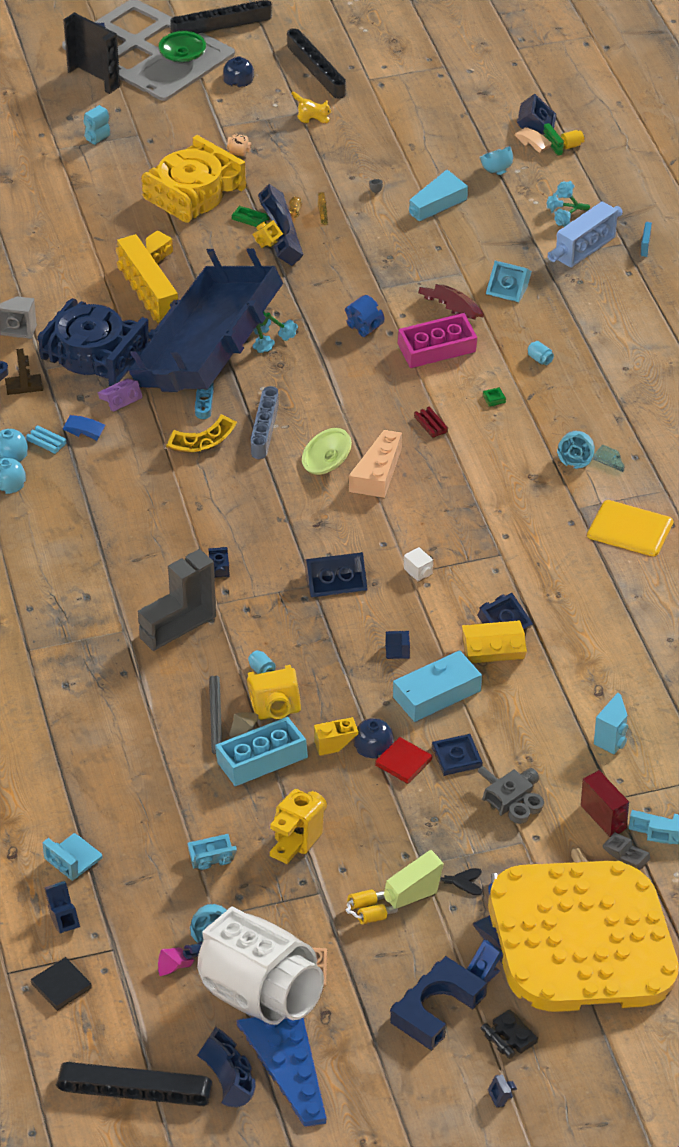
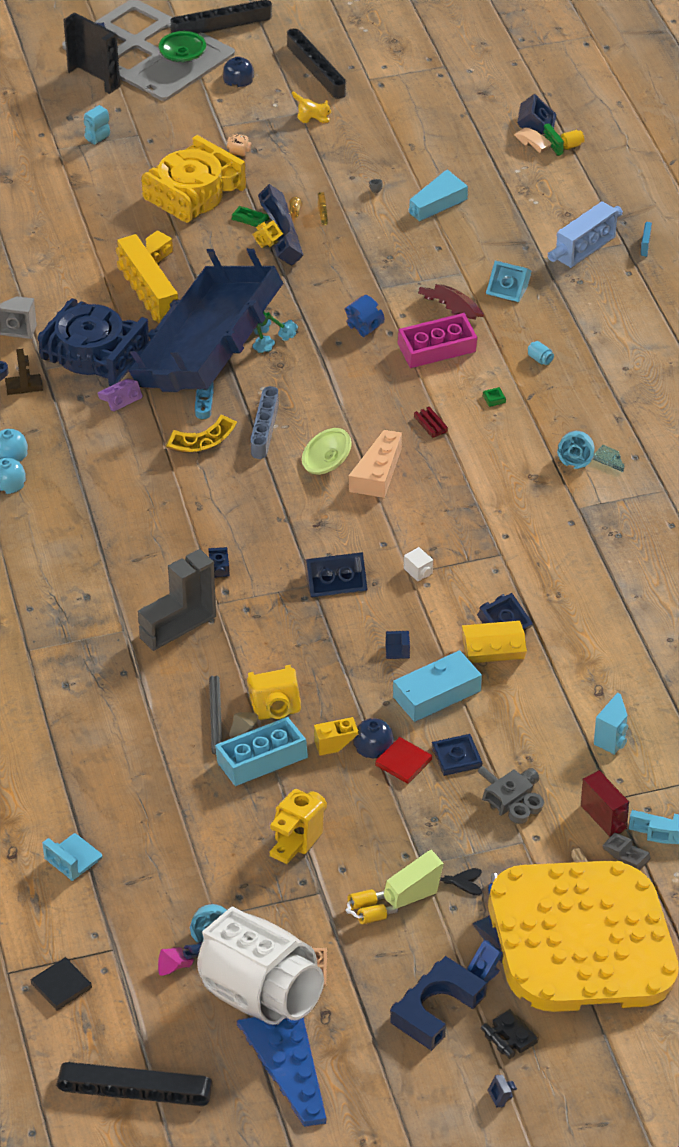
(47, 438): medium azure tile -> none
(60, 907): dark blue brick -> none
(86, 426): blue slope -> none
(211, 851): medium azure bracket -> none
(230, 1068): dark blue brick -> none
(261, 662): medium azure brick -> none
(497, 160): medium azure cylinder -> none
(565, 190): medium azure plant -> none
(630, 528): yellow piece -> none

